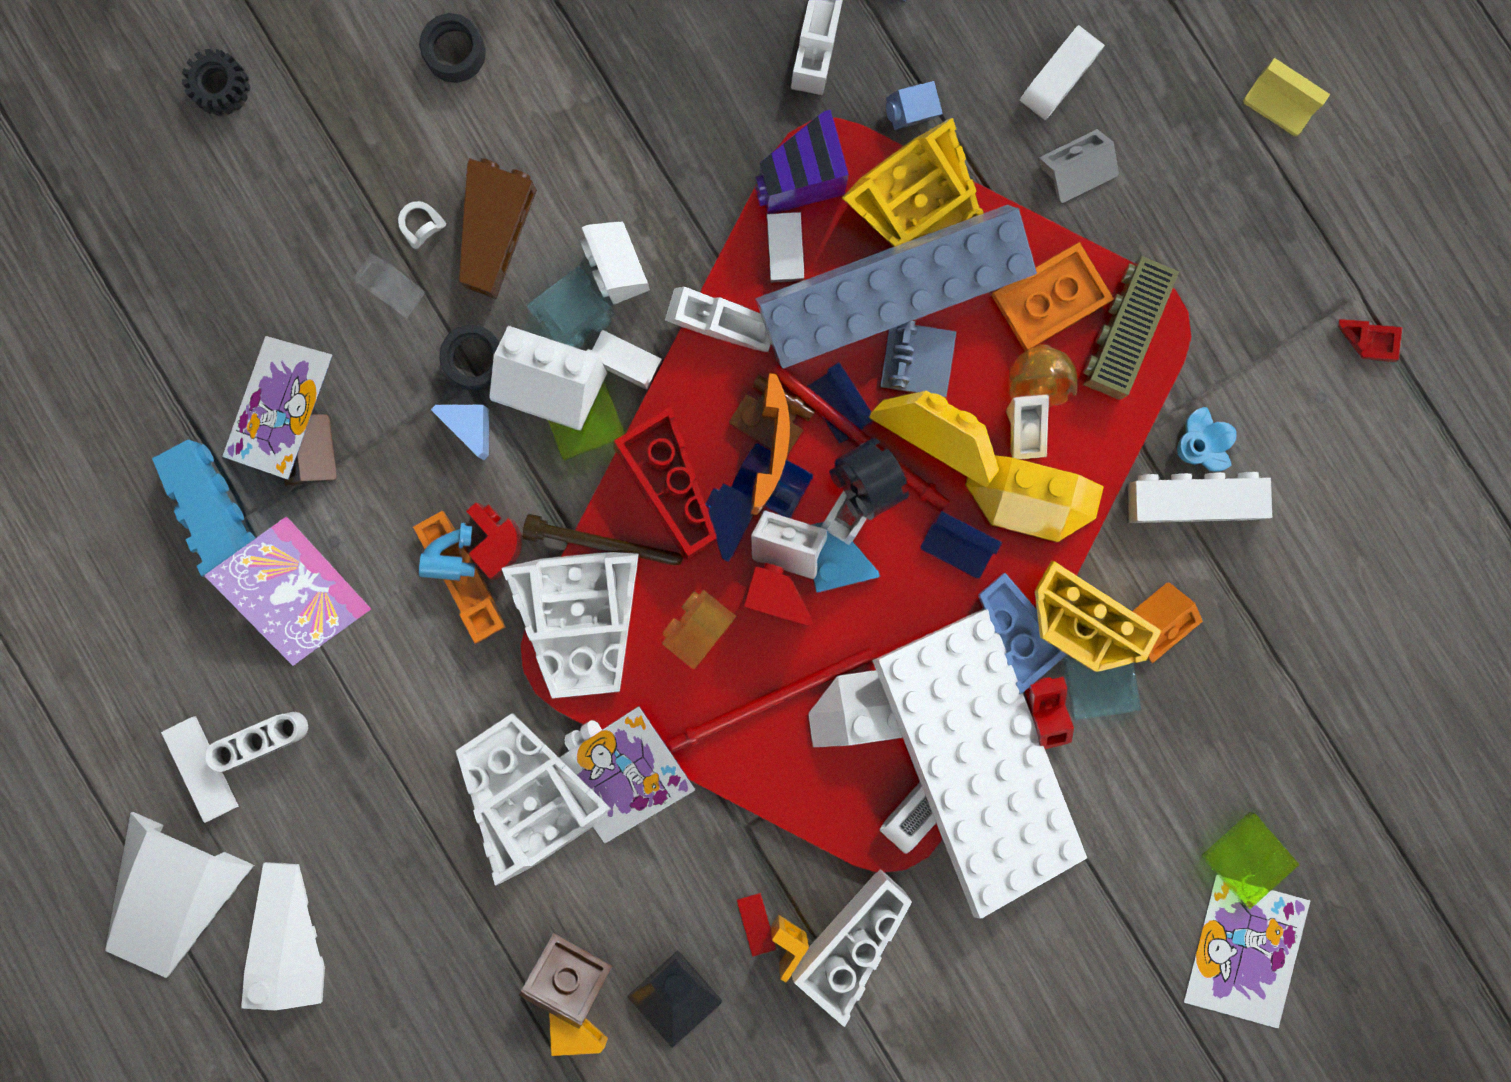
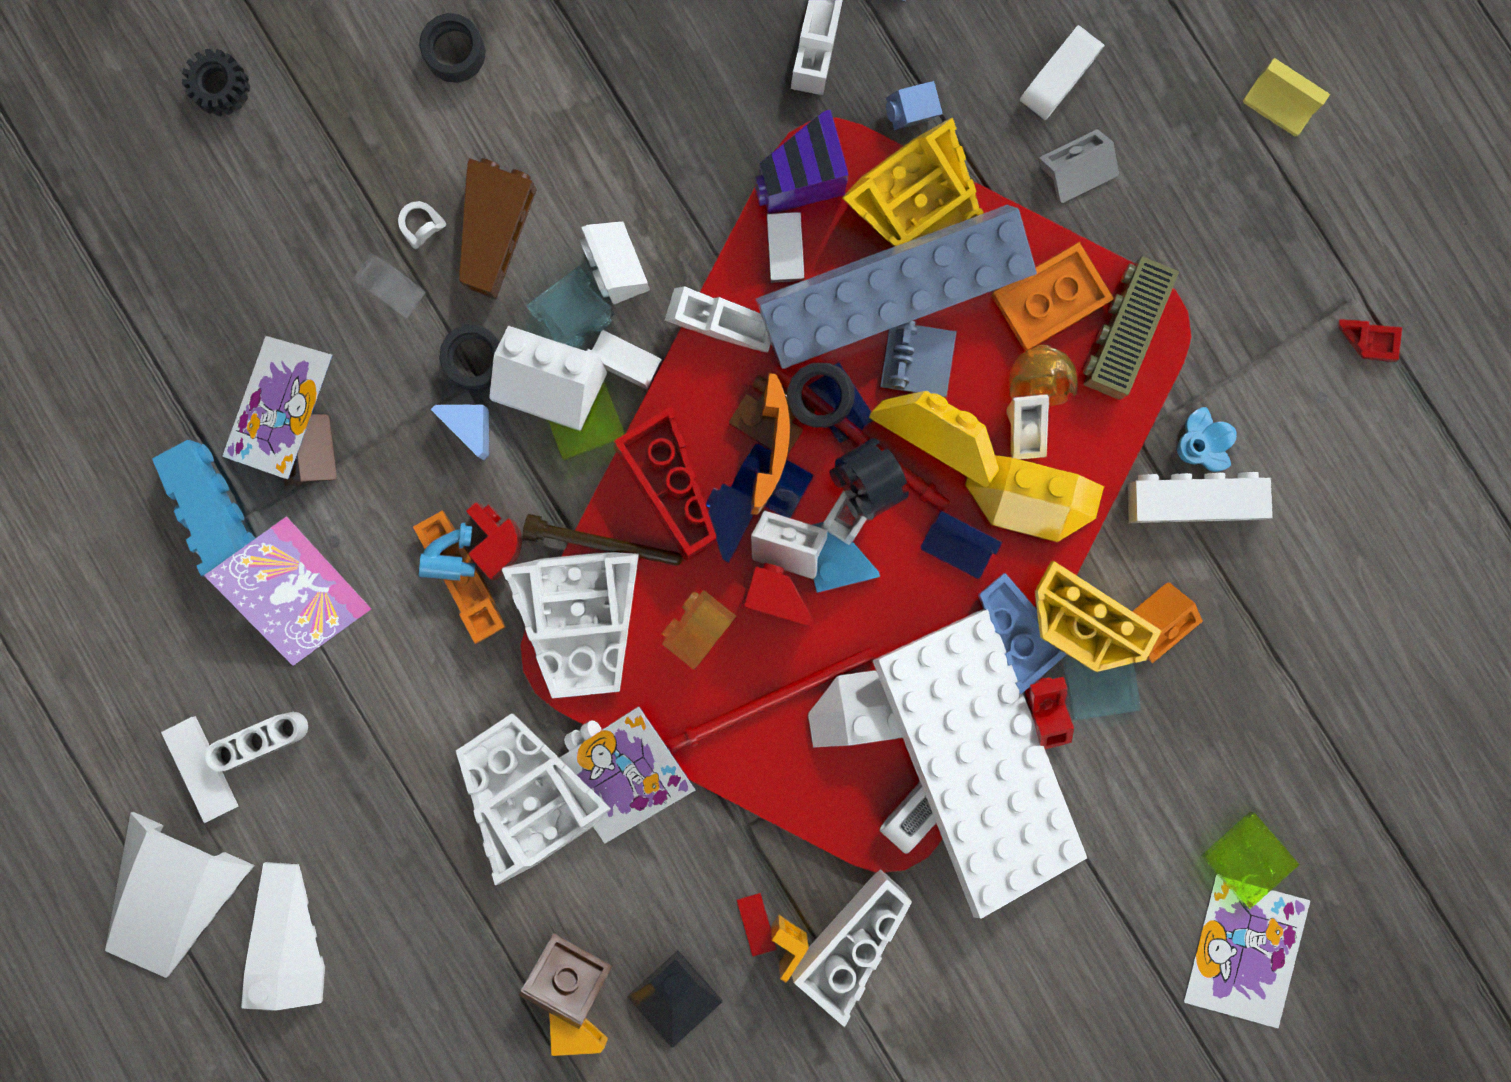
(794, 395): none -> black tyre

